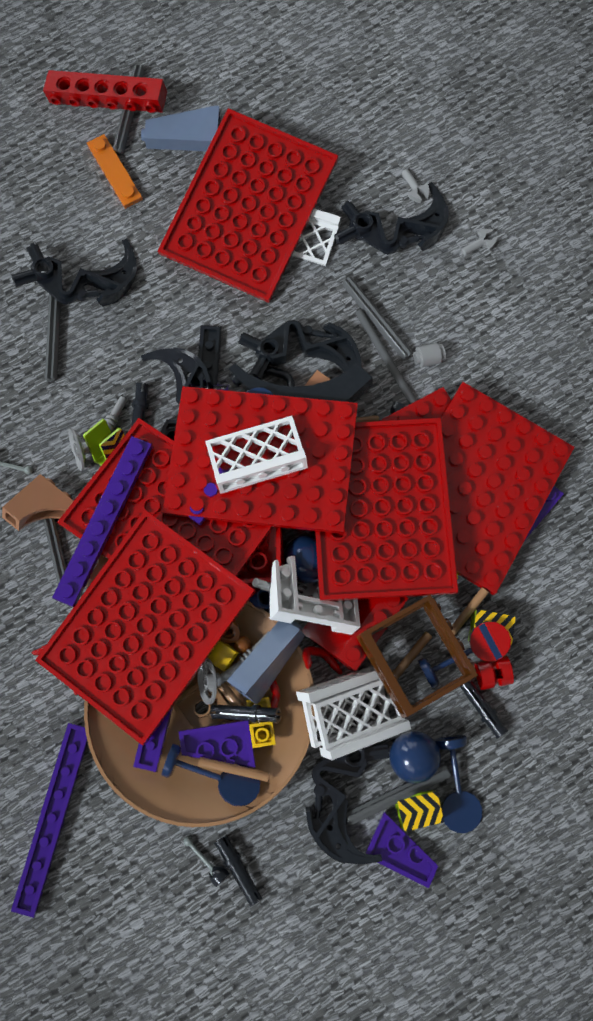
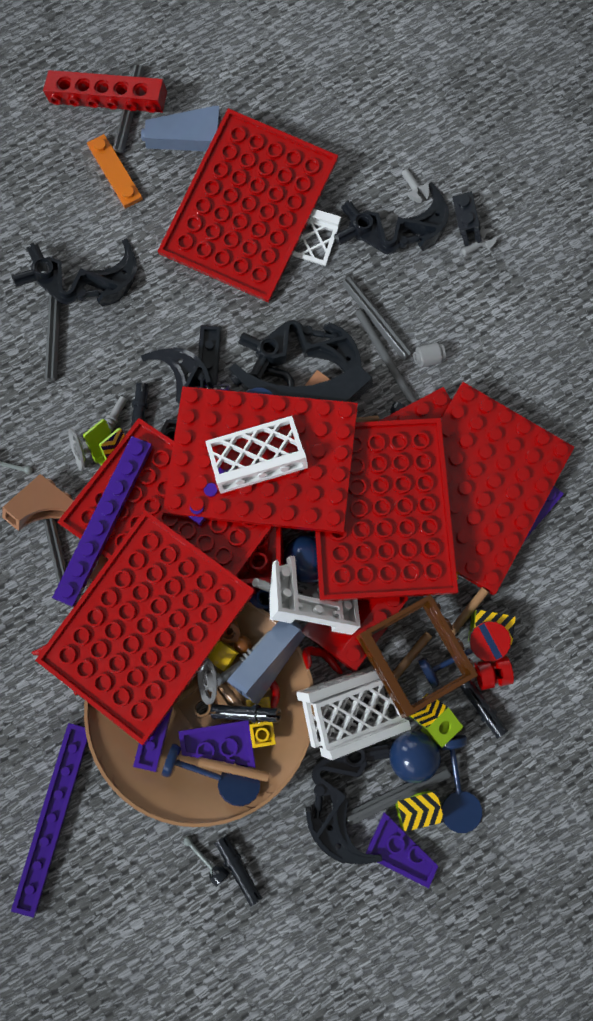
(438, 722): none -> lime piece
(467, 216): none -> black hinge

